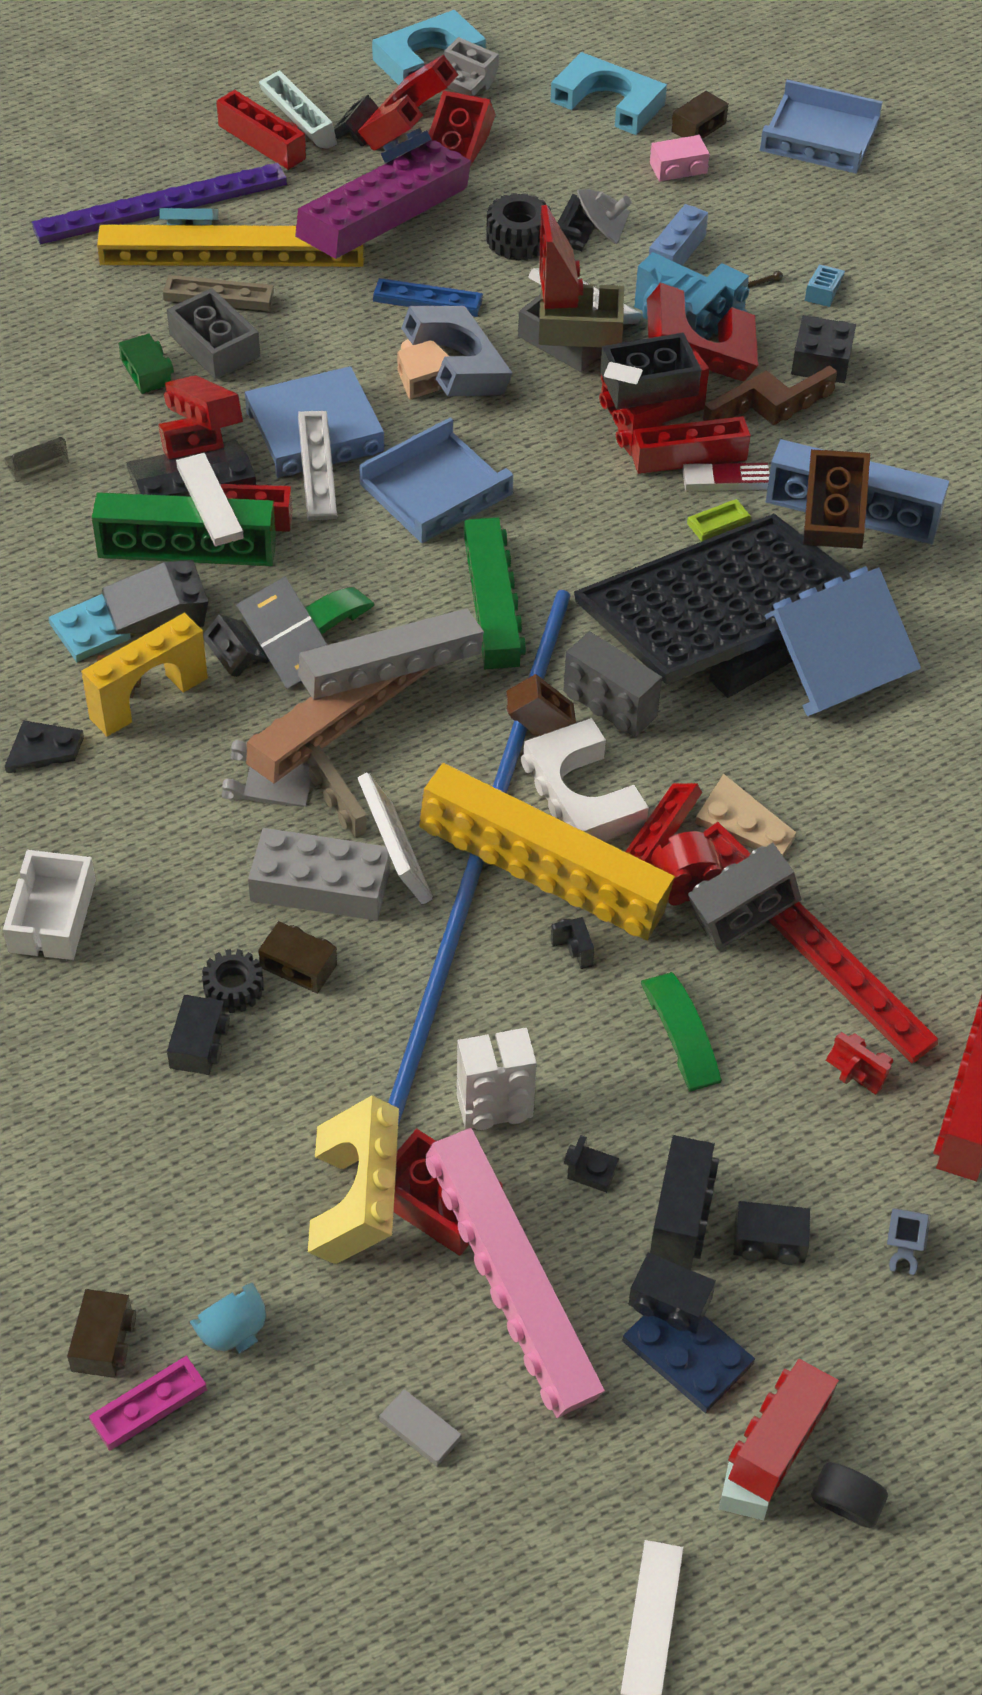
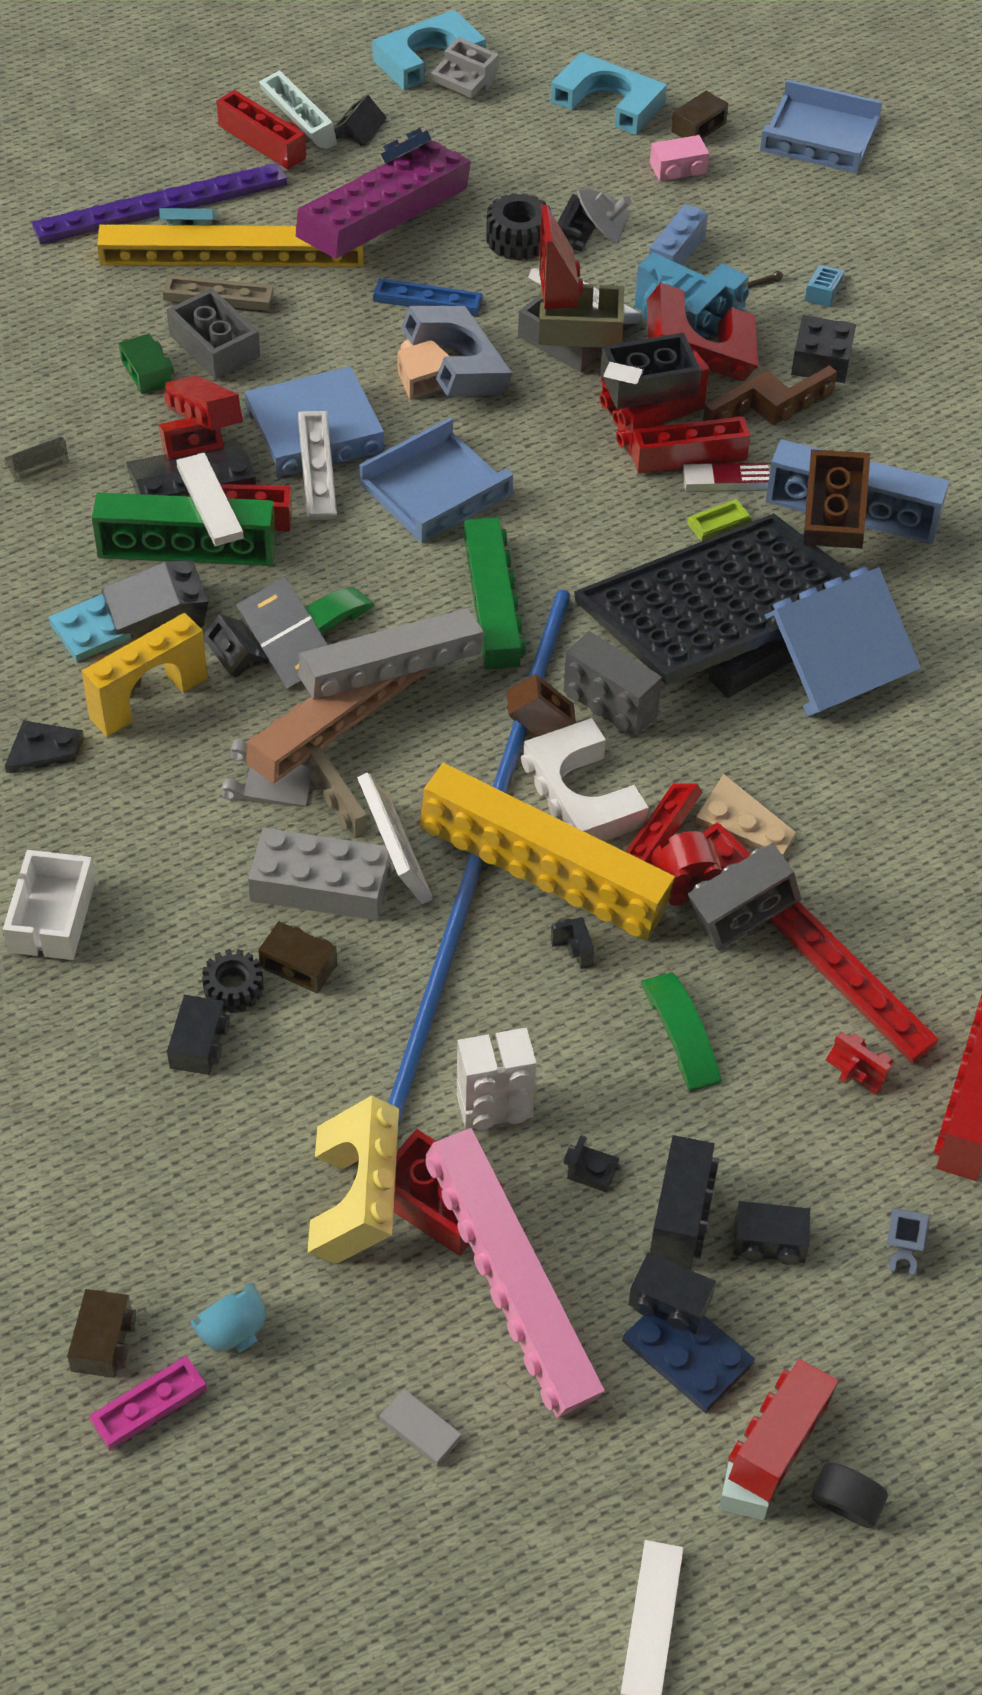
(400, 109): red arch -> none
(462, 123): red slope -> none

